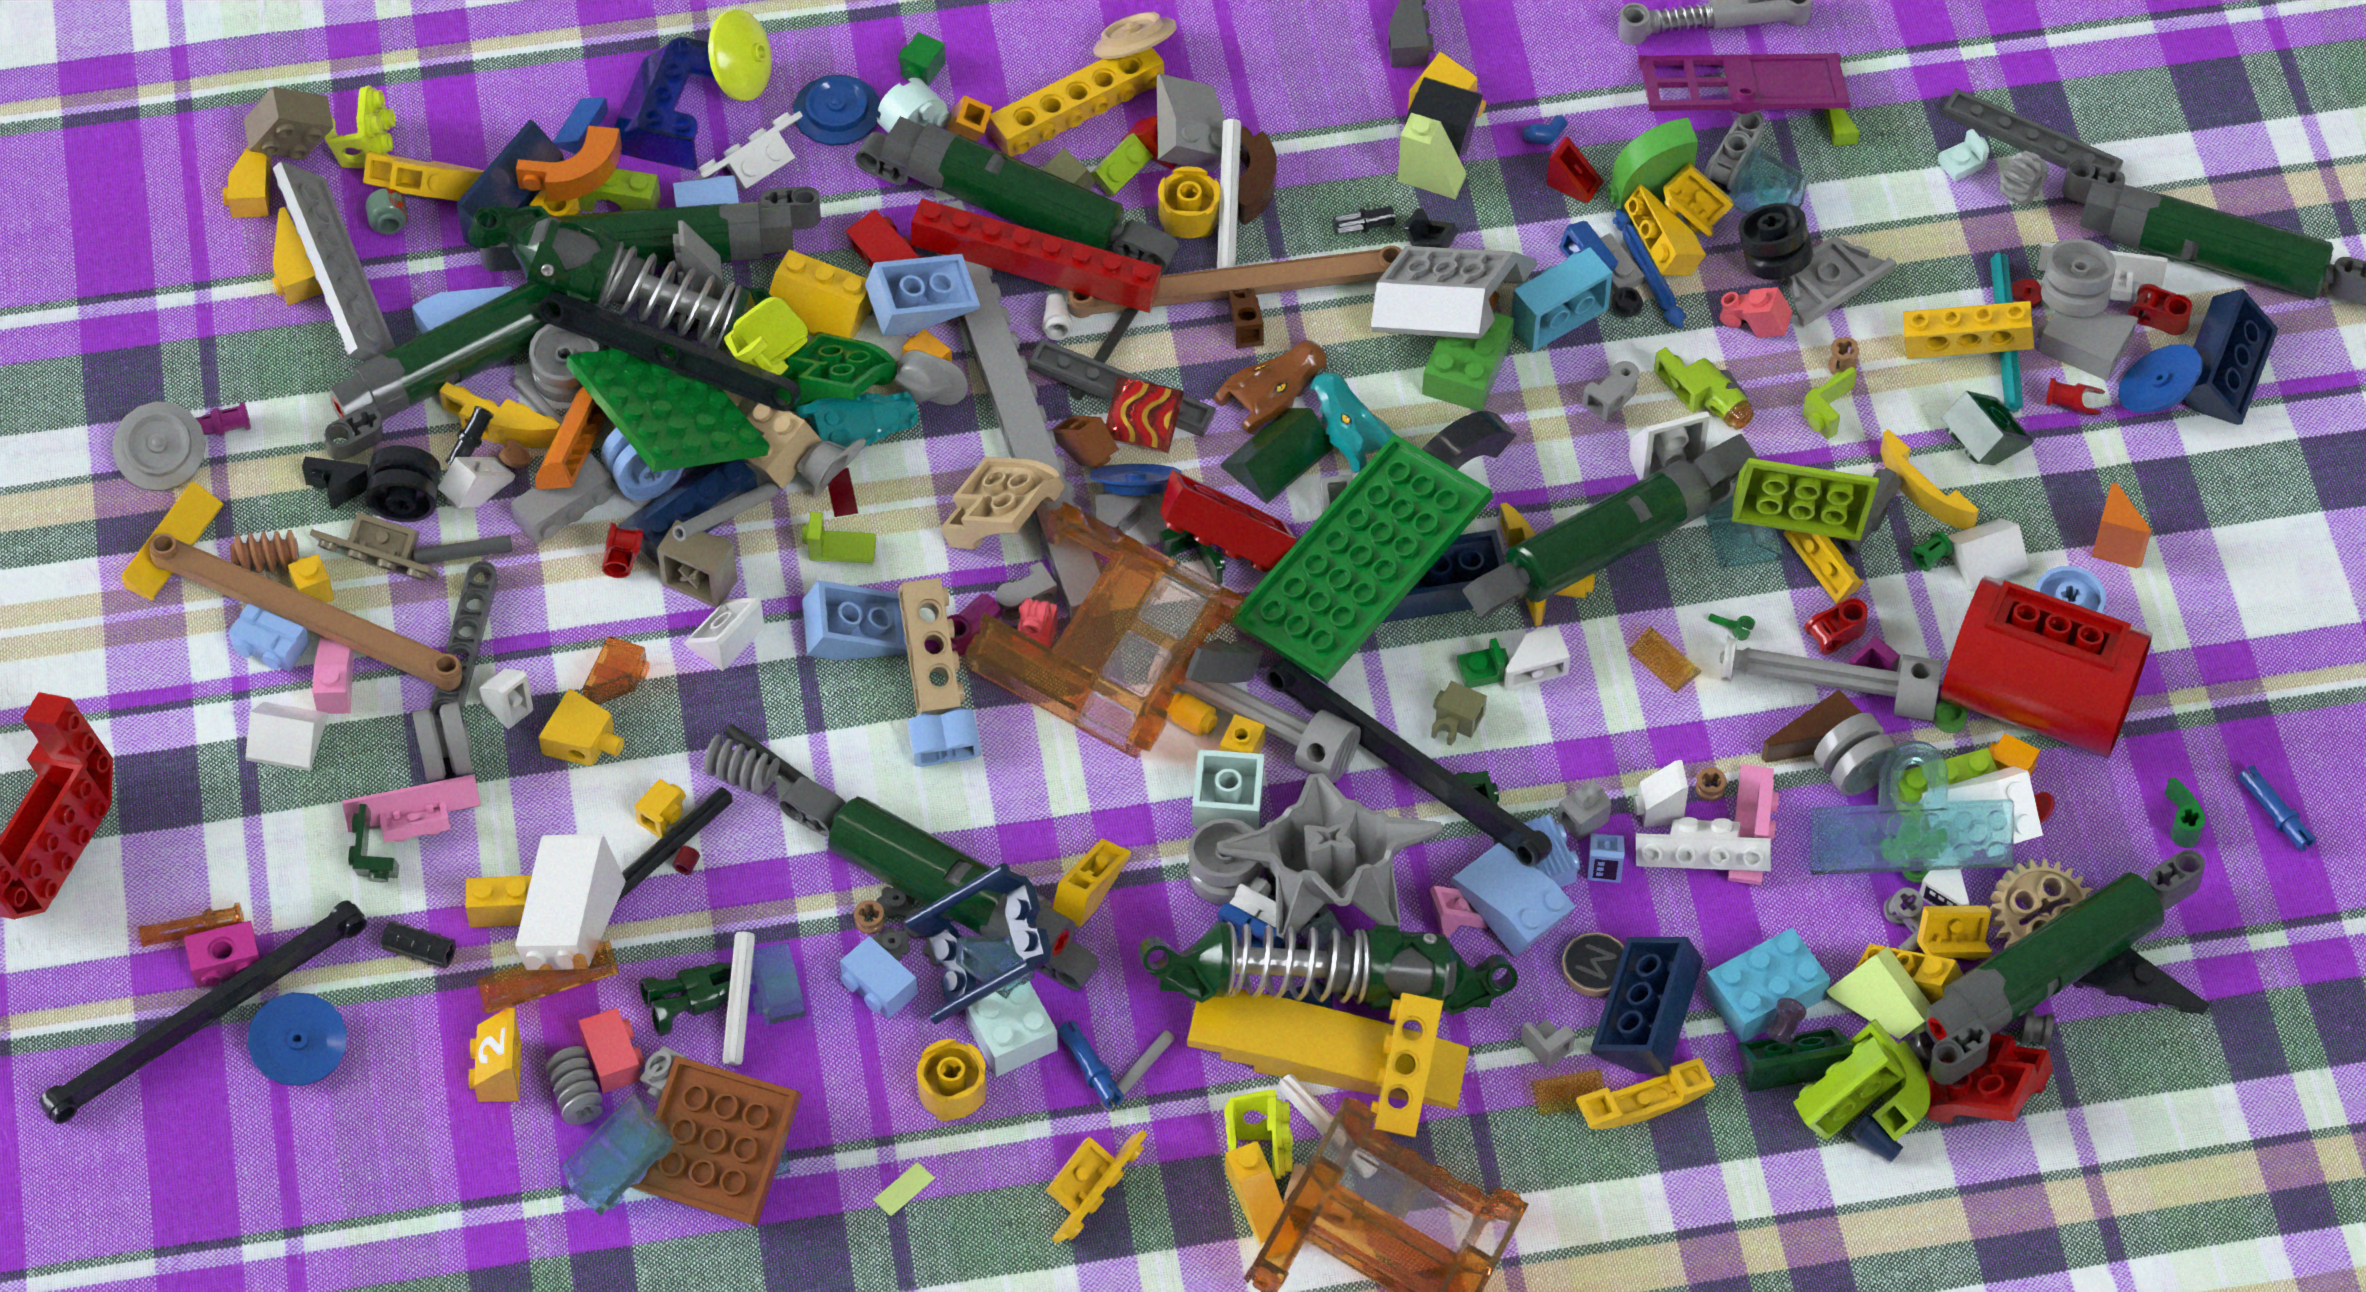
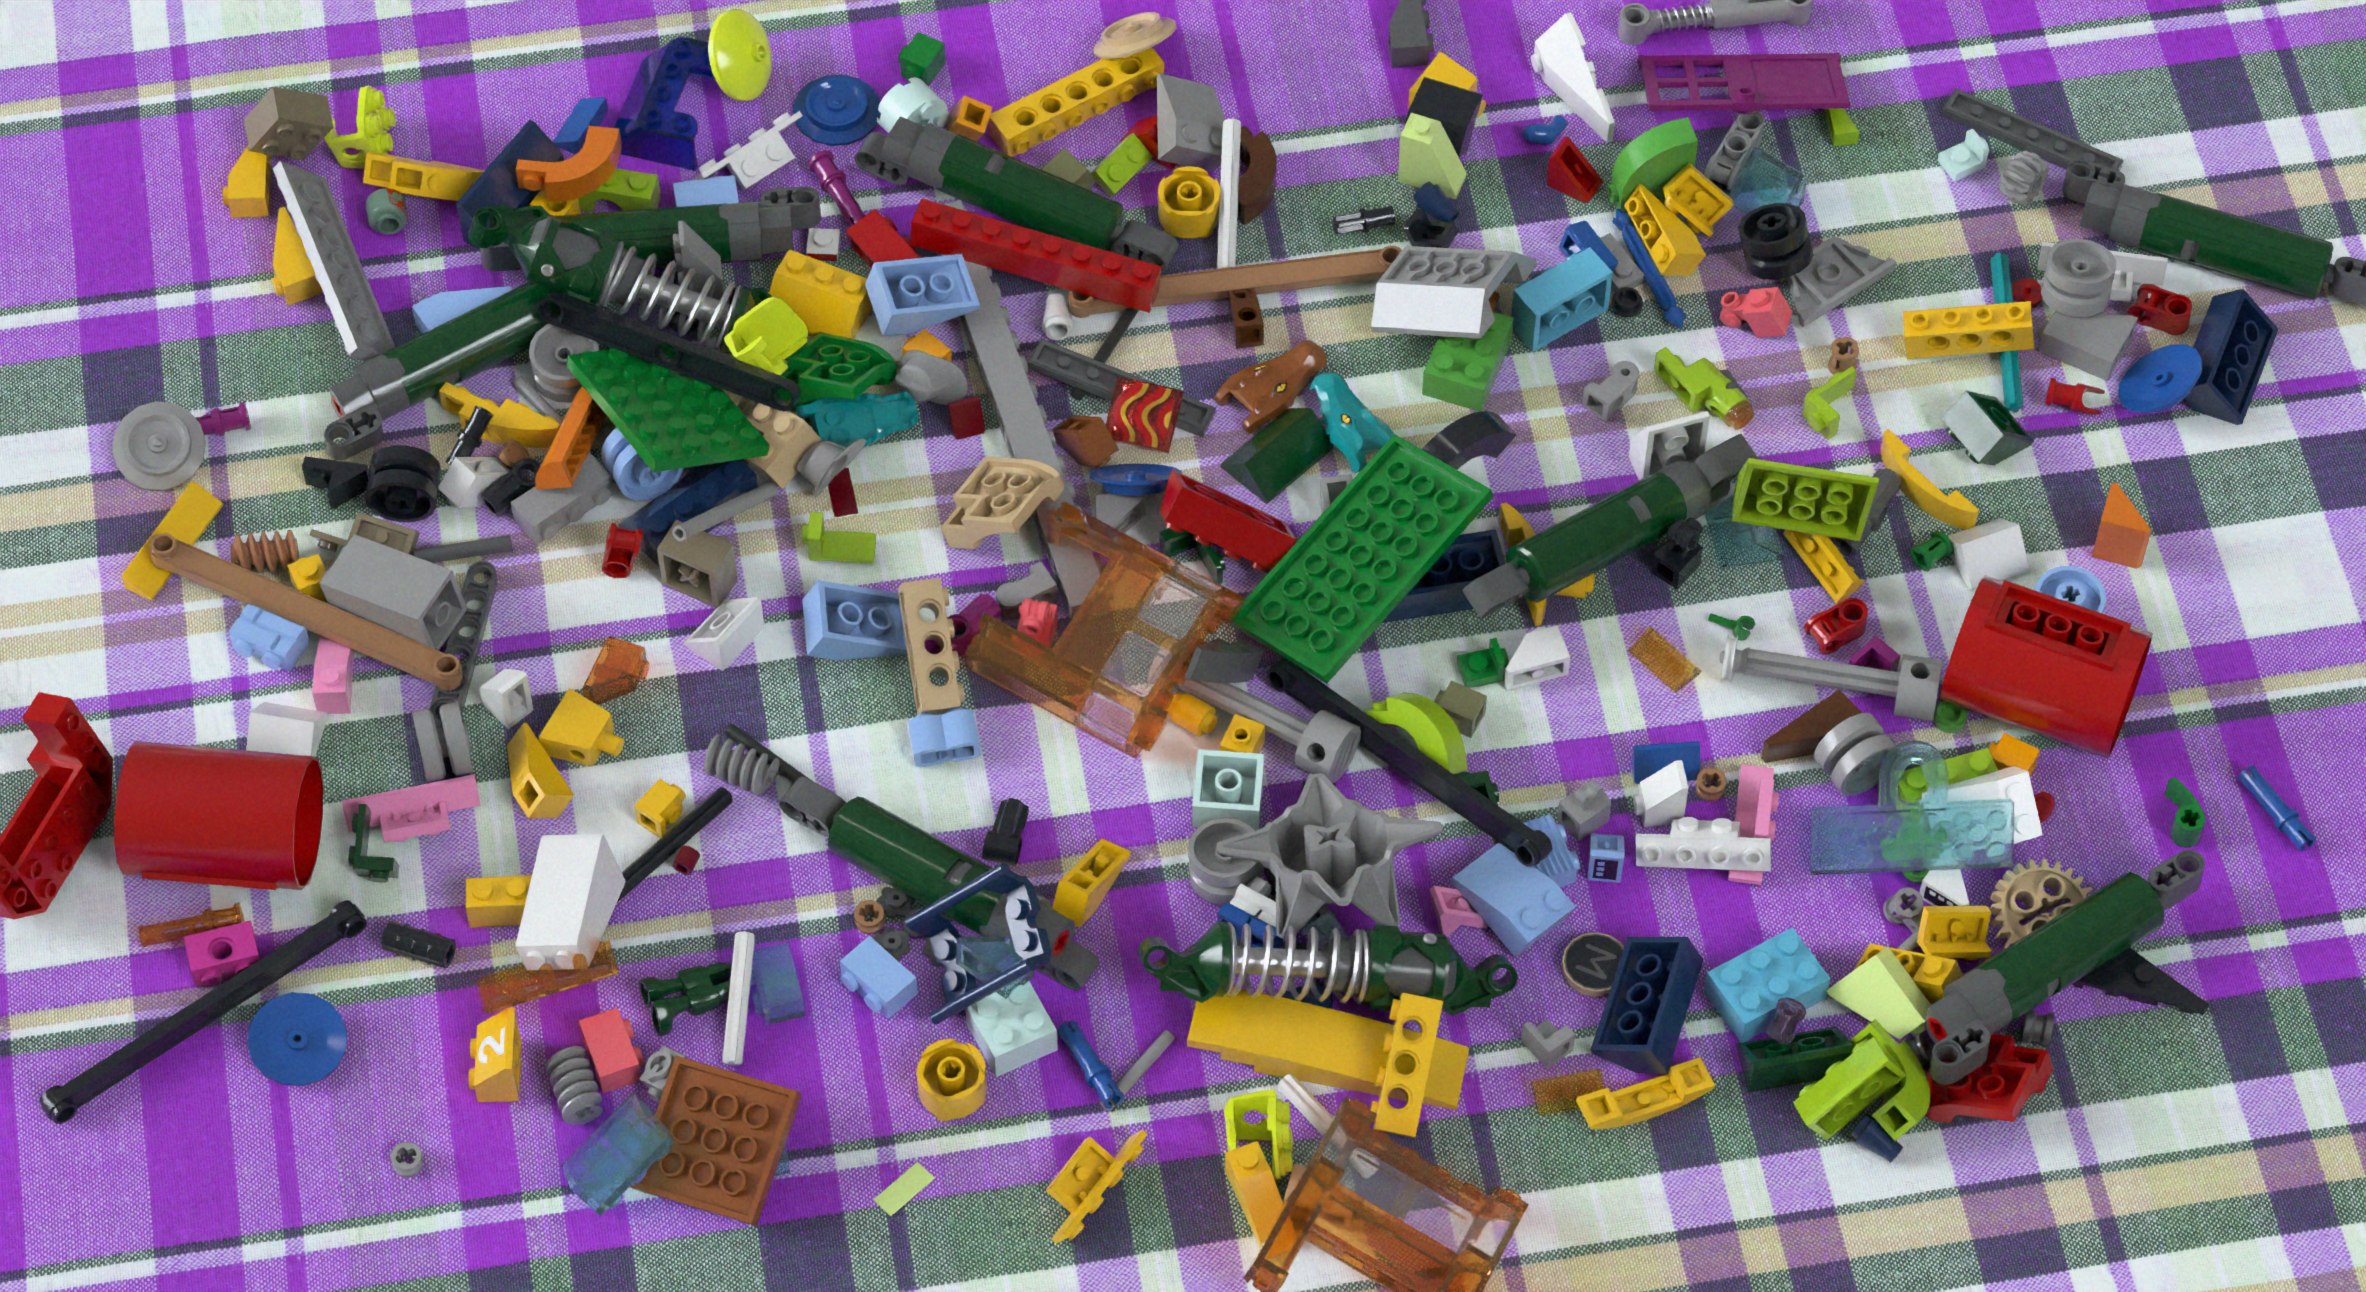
(218, 816): none -> red piece
(395, 591): none -> light grey brick
(411, 1151): none -> light grey bush
(509, 487): none -> black piece
(535, 778): none -> yellow slope
(823, 244): none -> white plate
(834, 182): none -> magenta pin
(966, 418): none -> dark red slope
(1005, 839): none -> black piece
(1427, 724): none -> lime arch
(1435, 203): none -> dark blue cone
(1565, 71): none -> white wedge
(1654, 757): none -> blue slope
(1679, 554): none -> black brick

